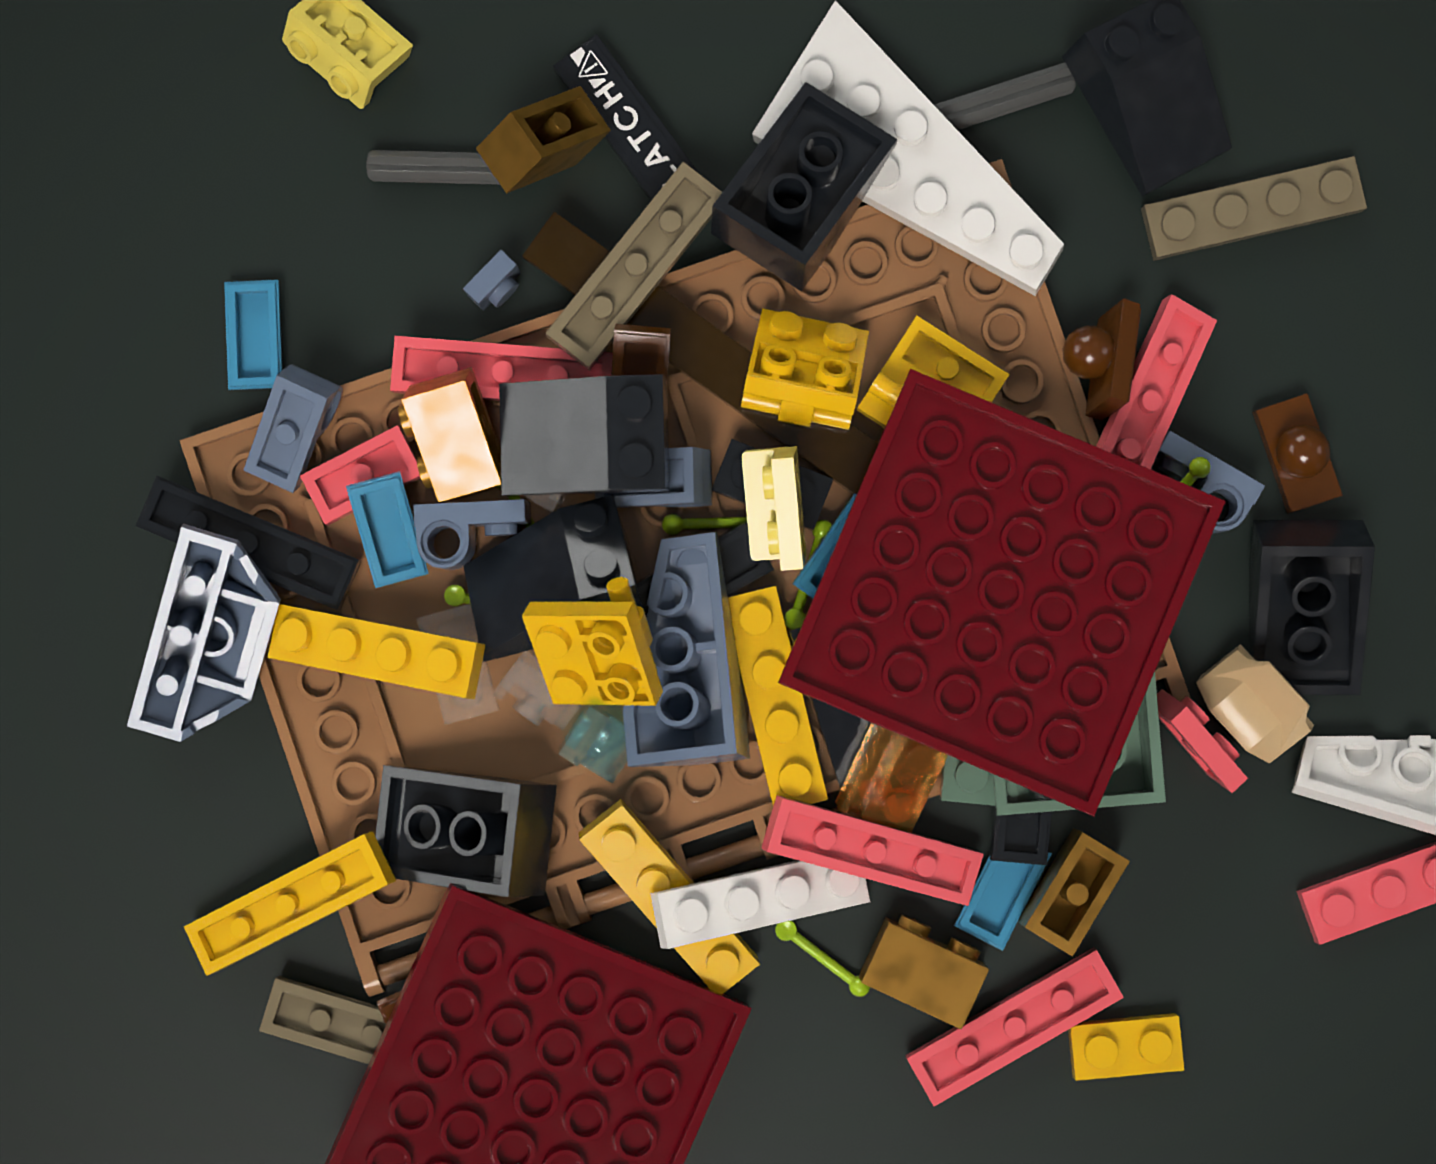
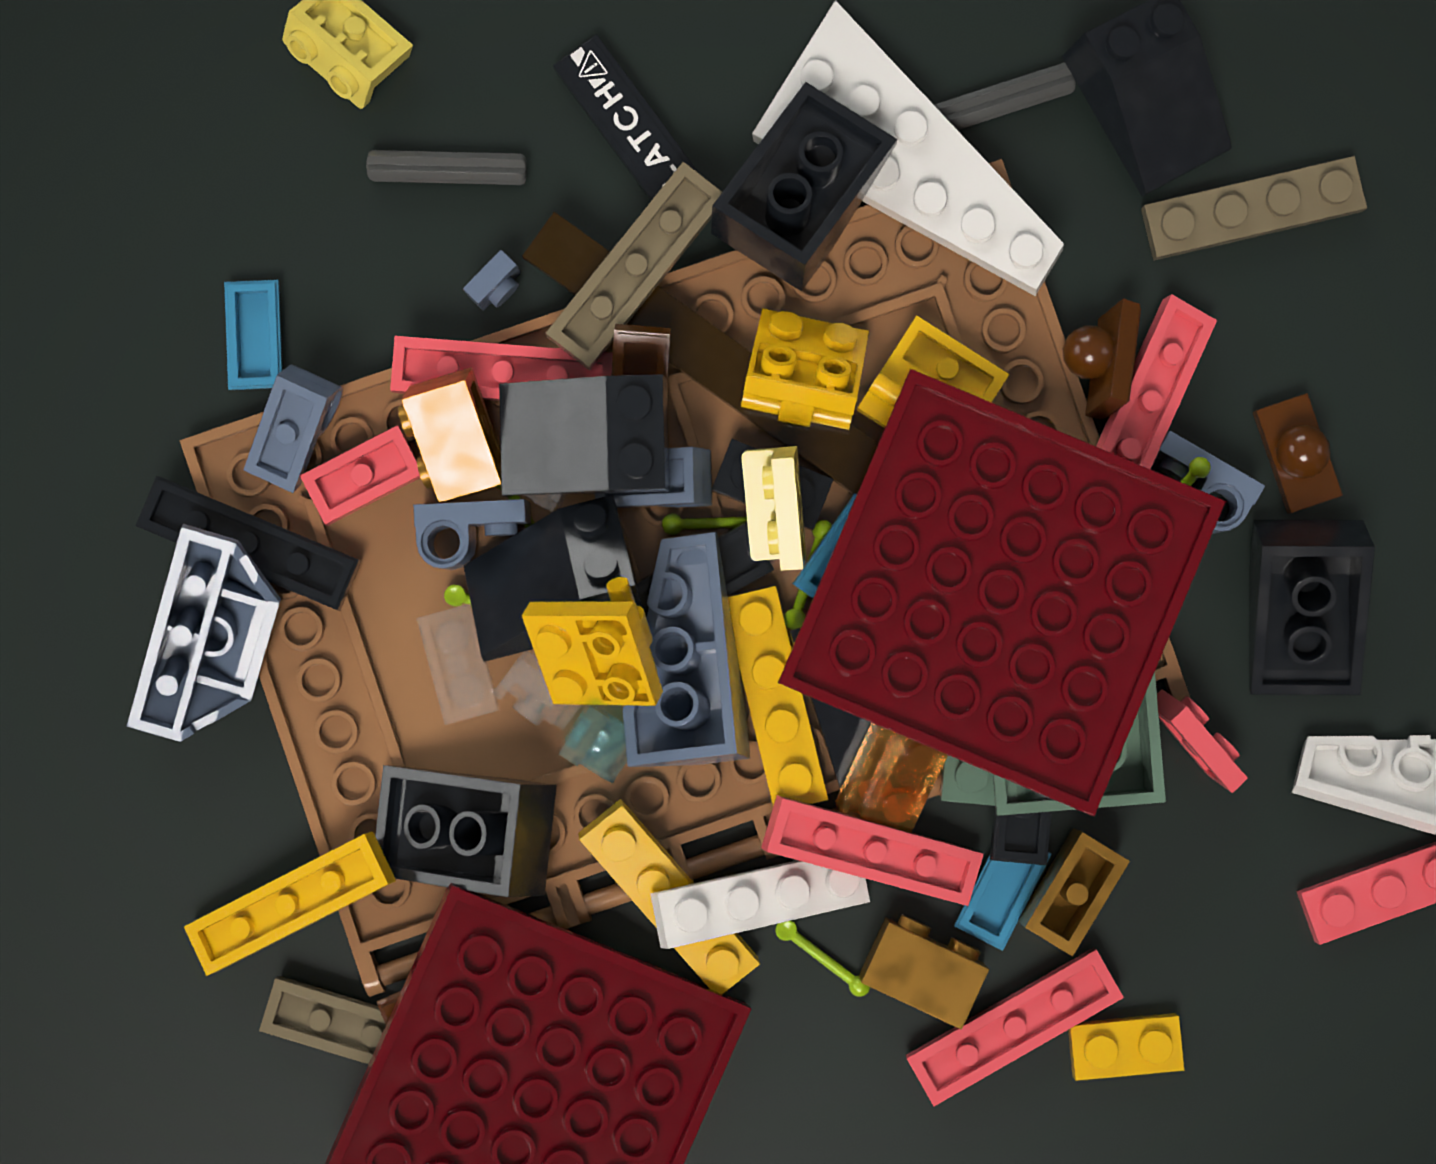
(377, 651): yellow plate -> none
(386, 529): dark azure tile -> none
(543, 139): pearl gold brick -> none
(1255, 704): tan slope -> none

